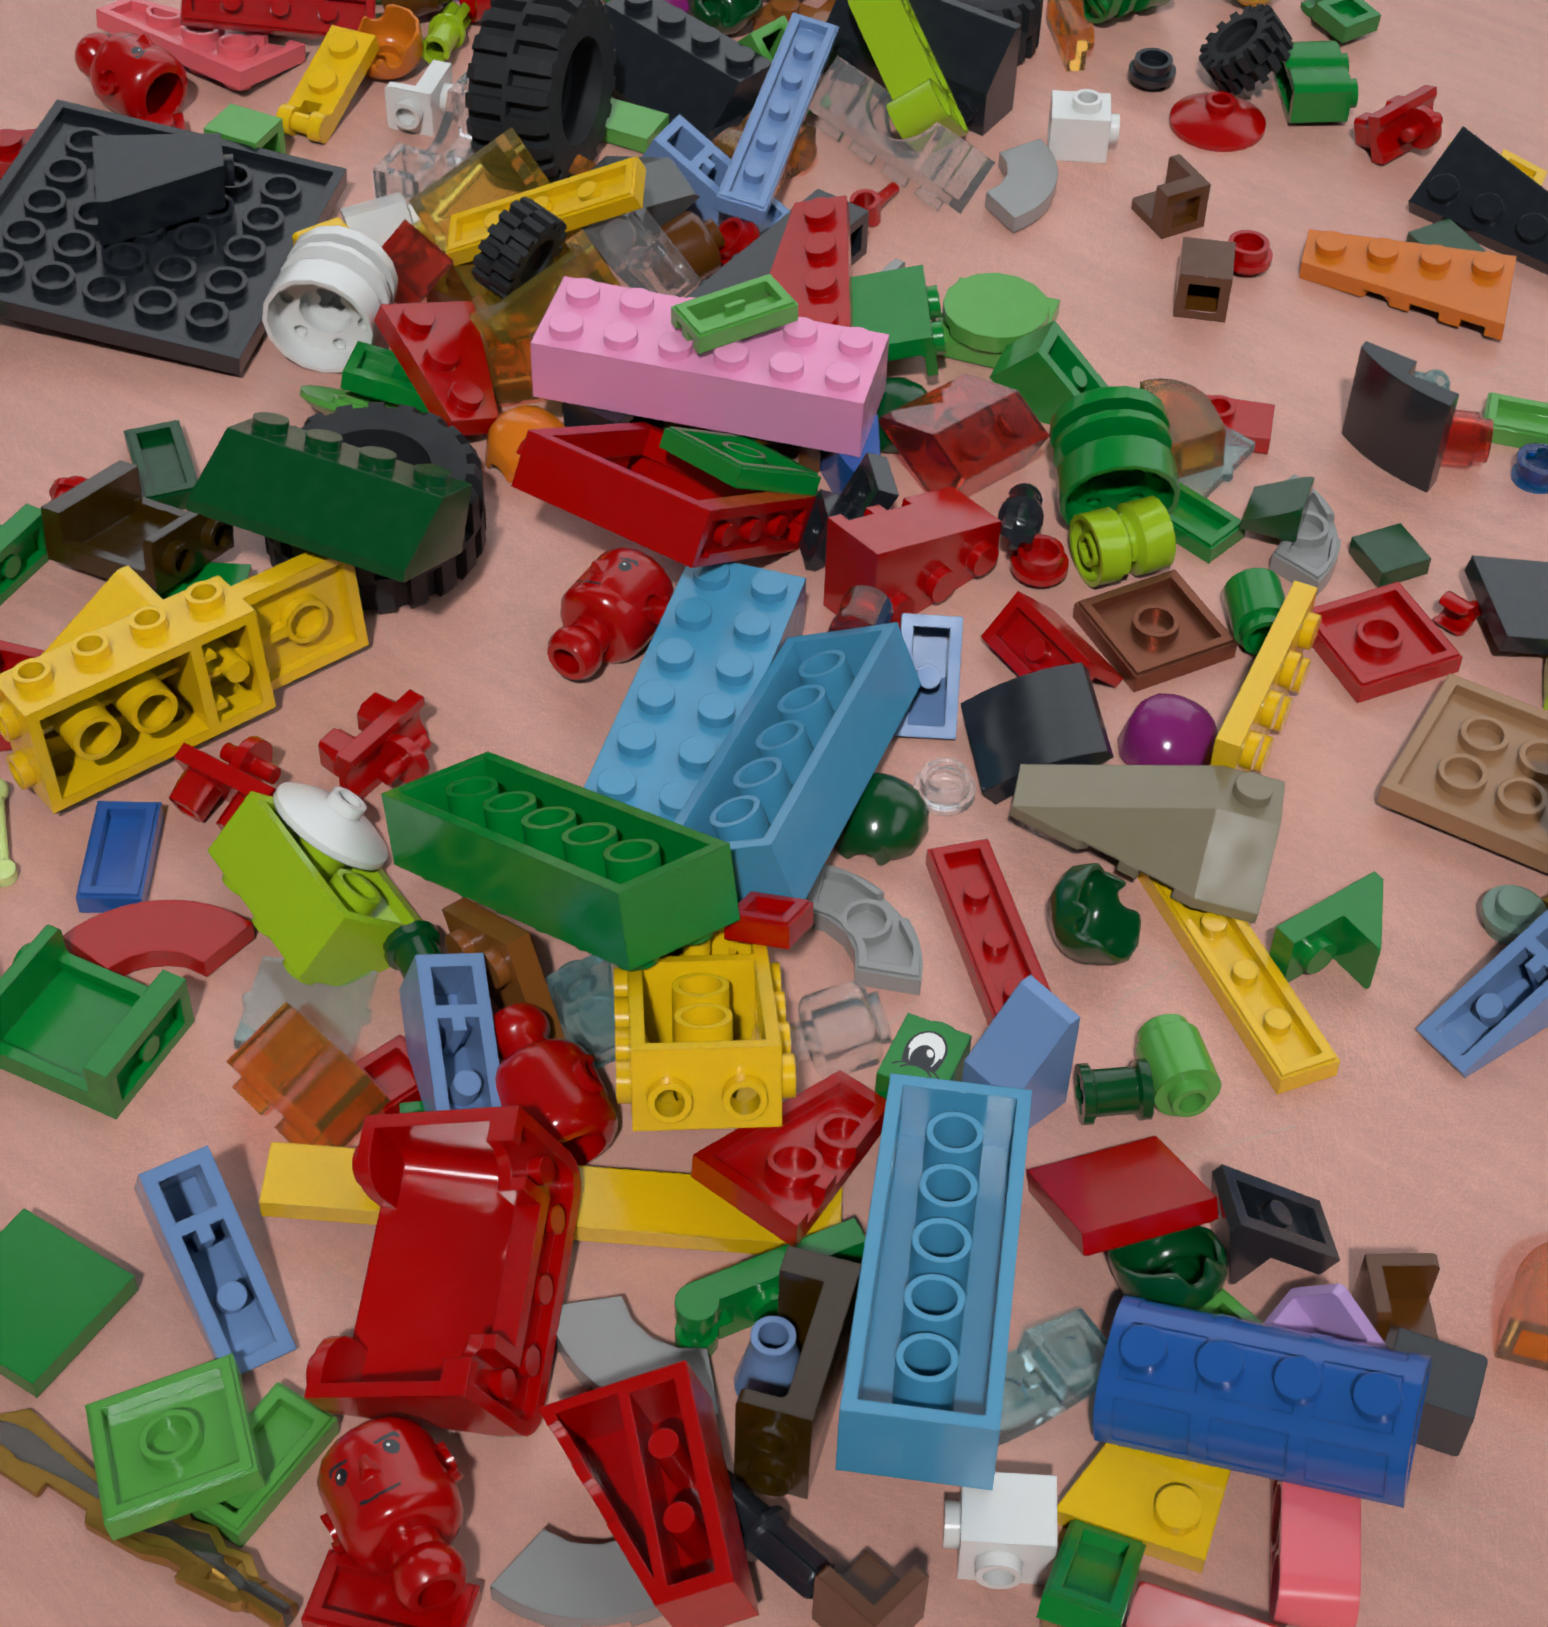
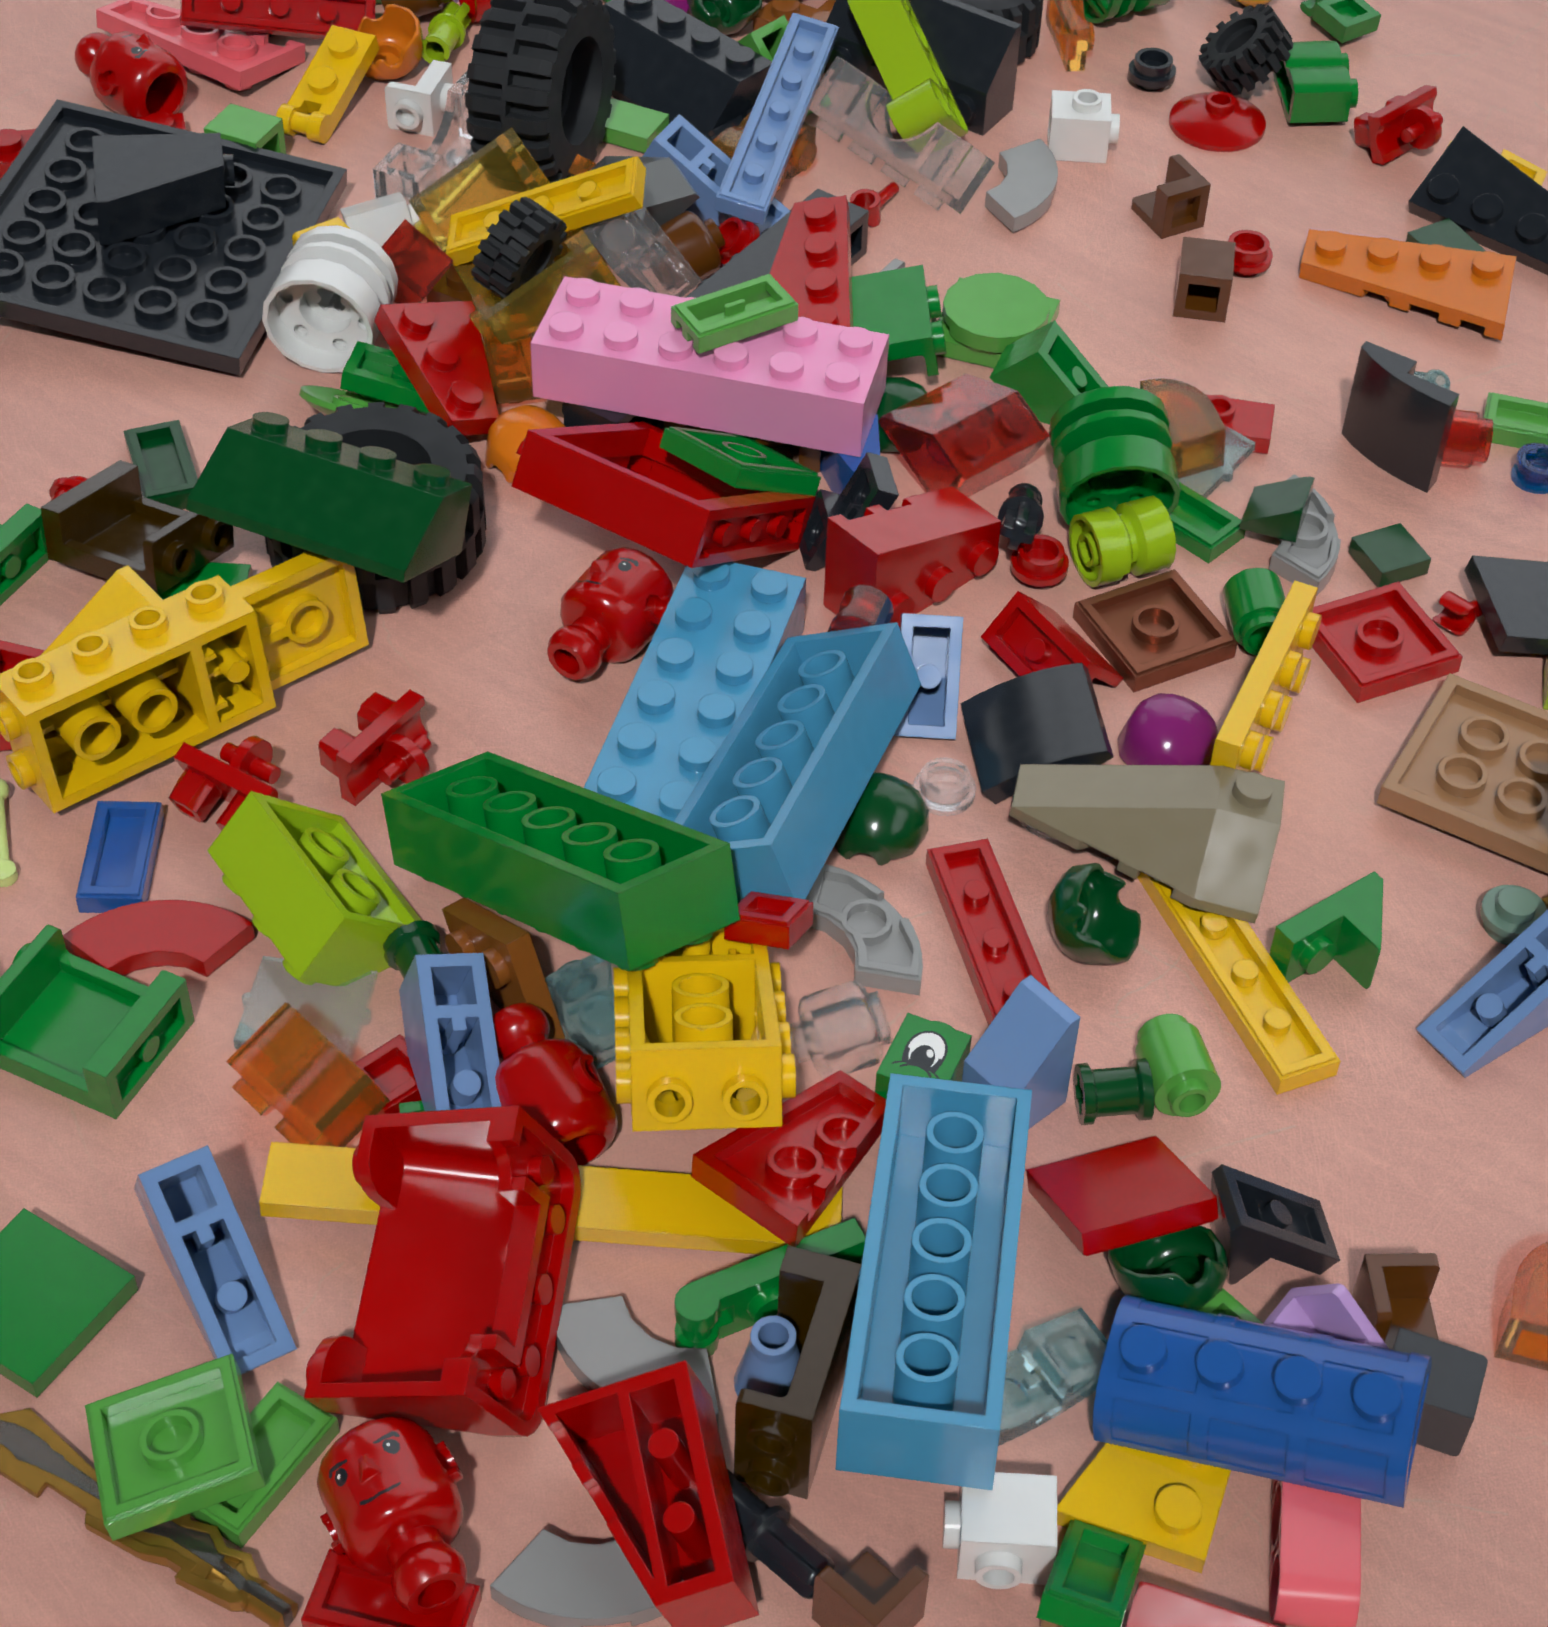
(332, 823): white dish -> none

